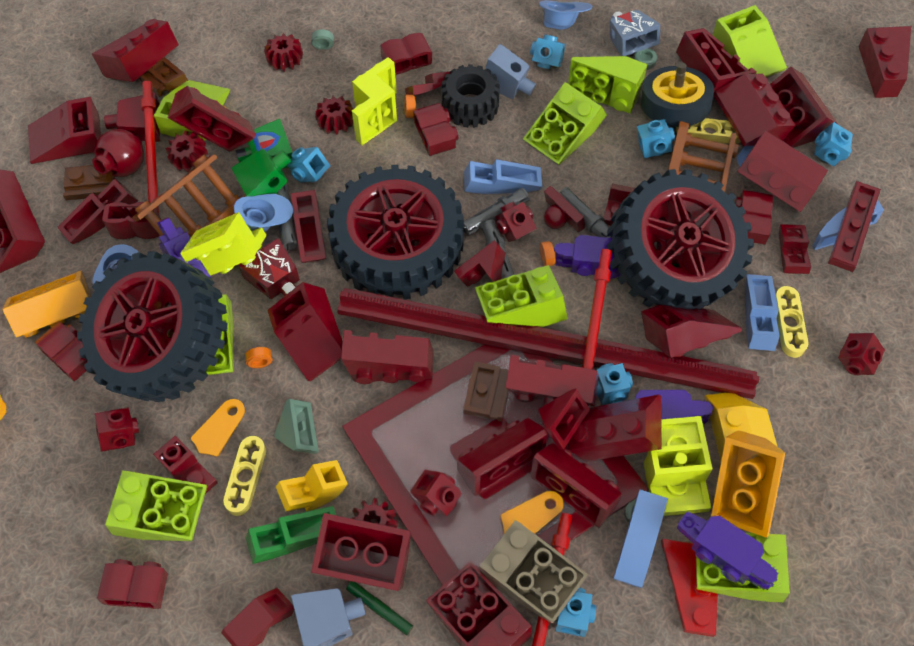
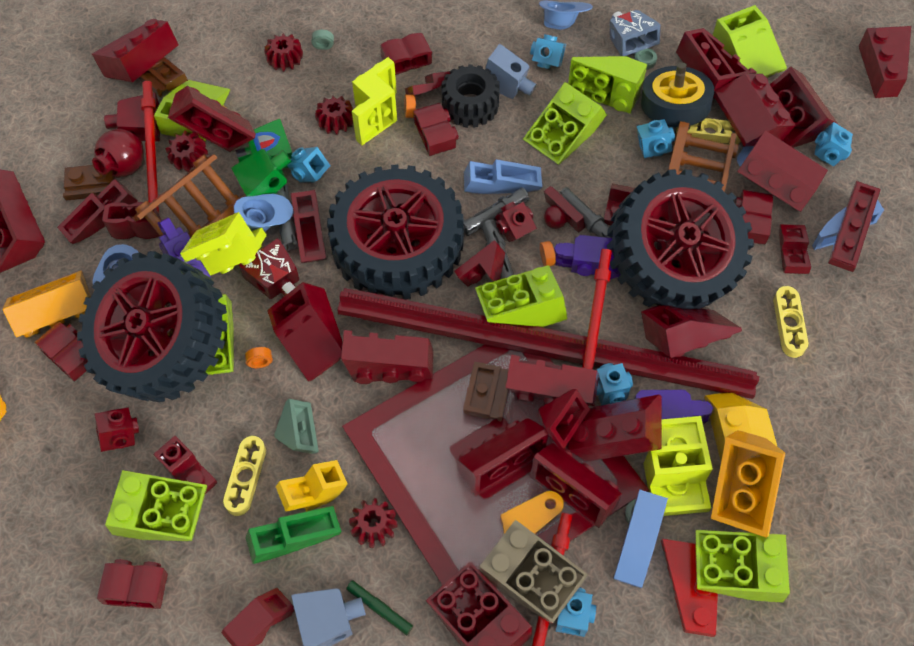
(65, 131): dark red slope -> none
(218, 429): light orange piece -> none
(362, 552): dark red slope -> none
(436, 492): dark red brick -> none
(728, 549): dark purple hinge -> none
(761, 313): medium blue slope -> none
(861, 353): dark red brick -> none

